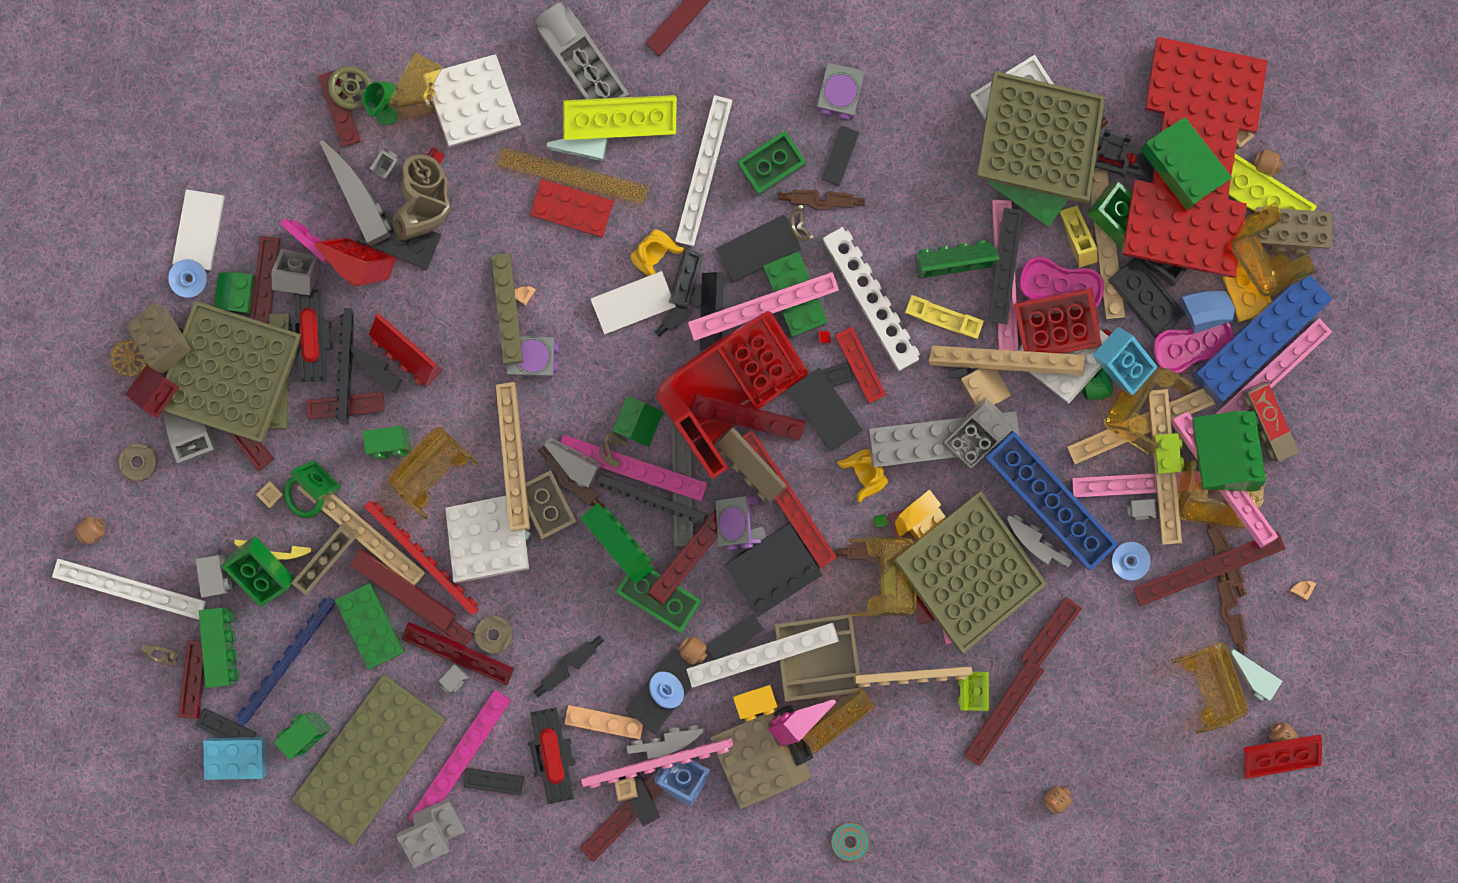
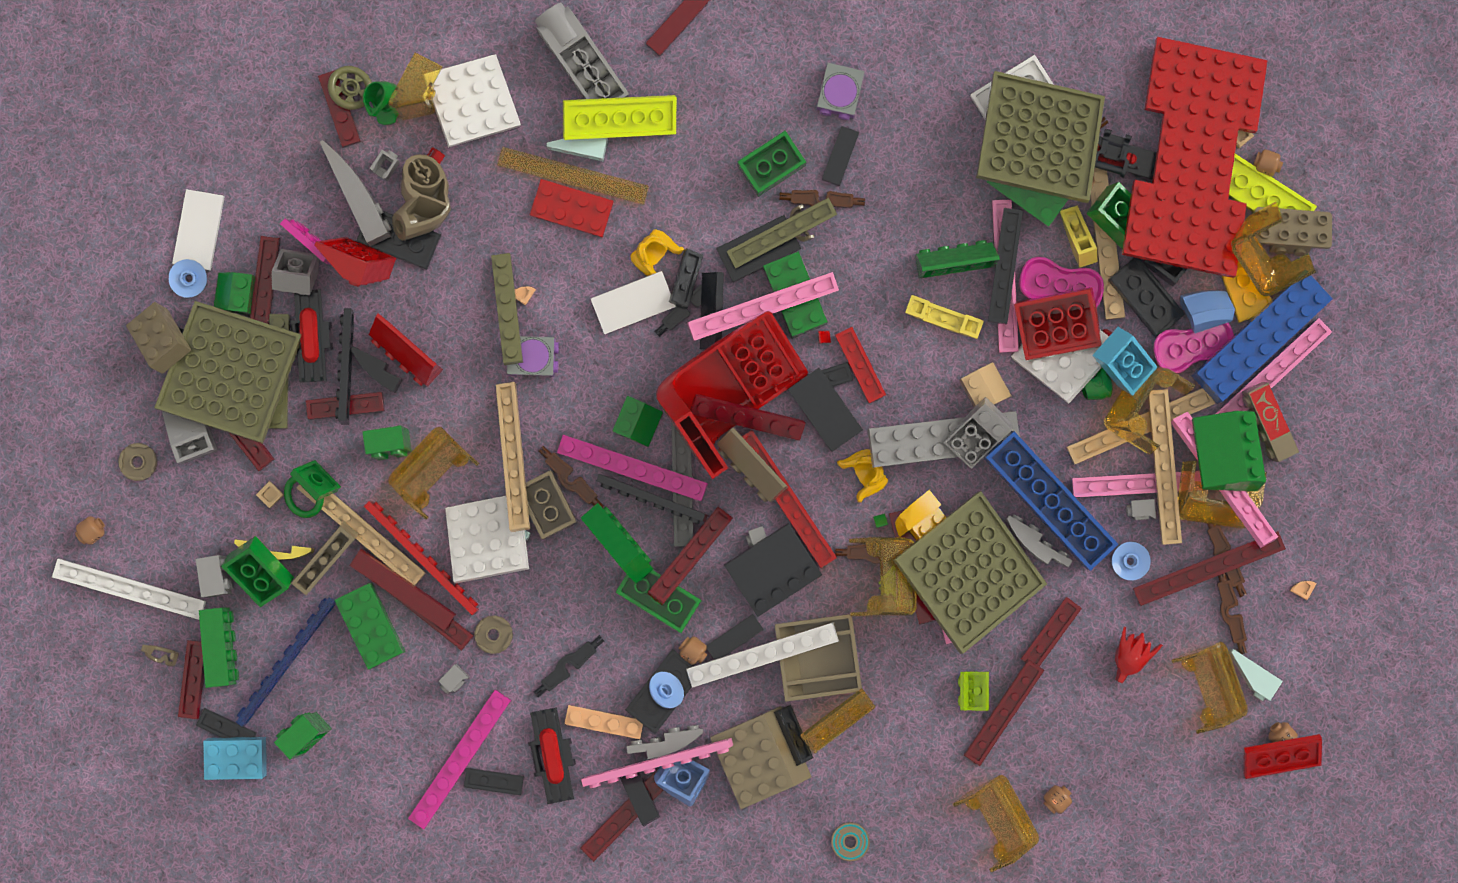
(127, 358): clear yellow wheel -> none
(151, 391): dark red panel -> none
(368, 759): olive plate -> none
(430, 833): light grey bracket -> none
(457, 653): dark red tile -> none
(576, 464): light grey slope -> none
(615, 439): dark tan helmet -> none
(626, 789): tan tile -> none
(704, 171): white plate -> none
(734, 522): panel -> none
(755, 702): yellow slope -> none
(782, 233): none -> olive plate
(794, 726): slope -> none
(843, 237): white brick -> none
(920, 675): tan plate -> none
(958, 373): black tile -> none
(1005, 817): none -> clear yellow windscreen
(1007, 360): tan plate -> none
(1132, 655): none -> red piece
(1168, 453): lime bracket -> none
(1185, 163): green slope -> none

